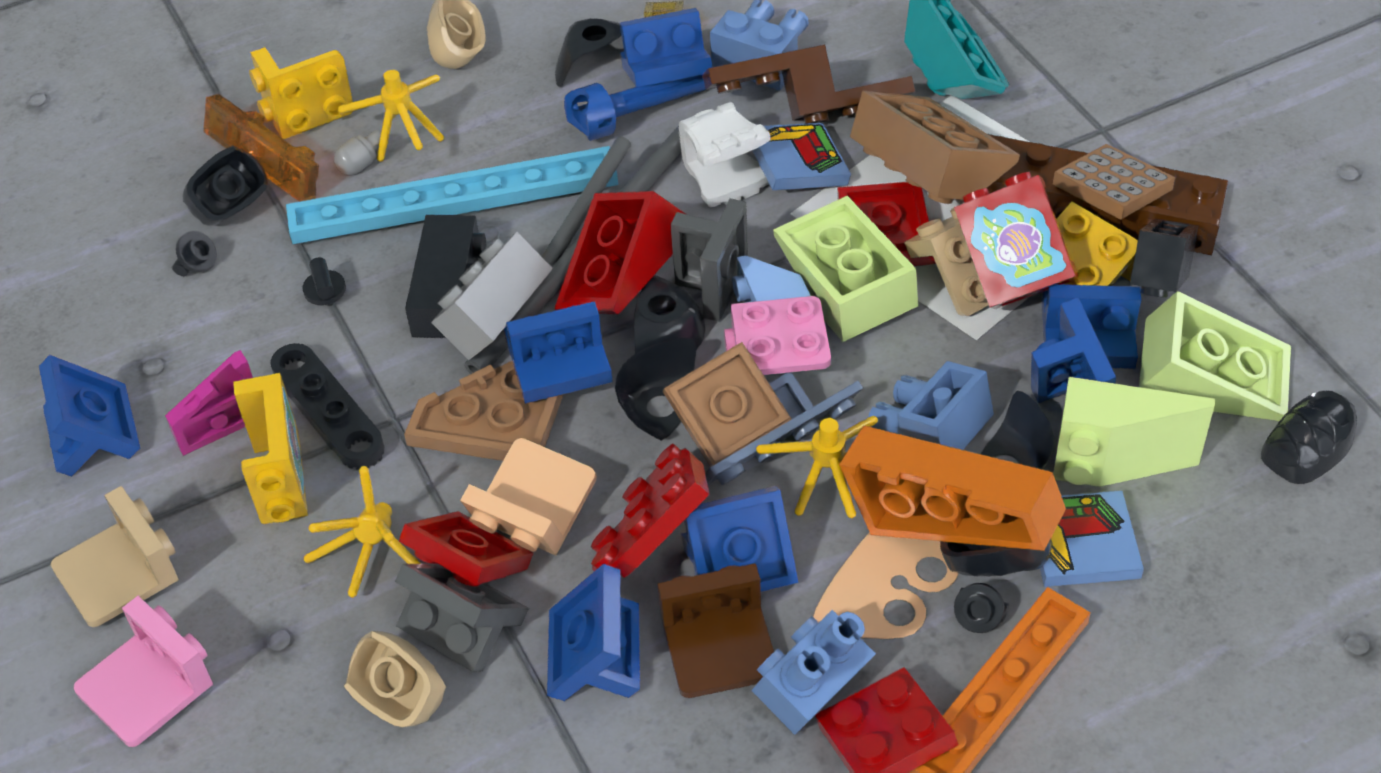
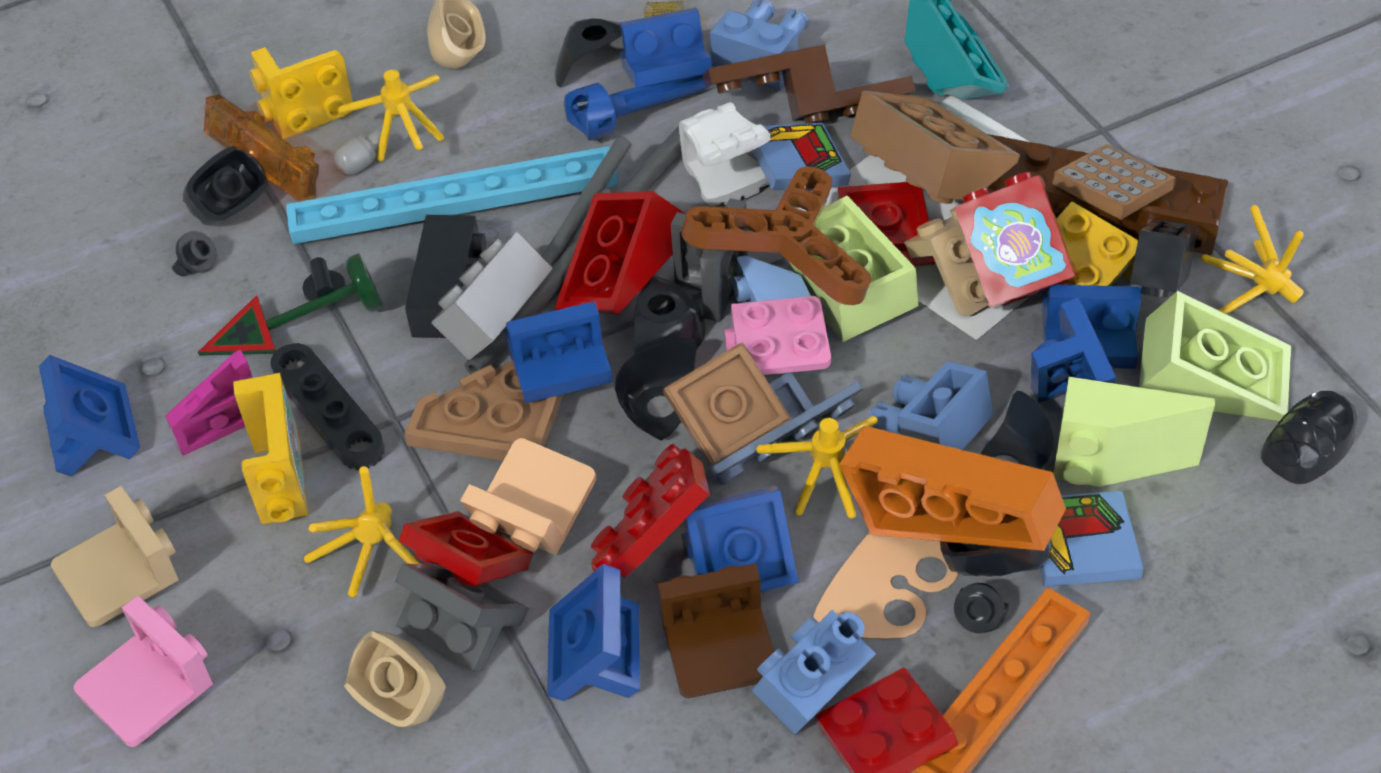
(251, 331): none -> dark green piece
(787, 233): none -> dark orange piece
(1270, 276): none -> yellow plant

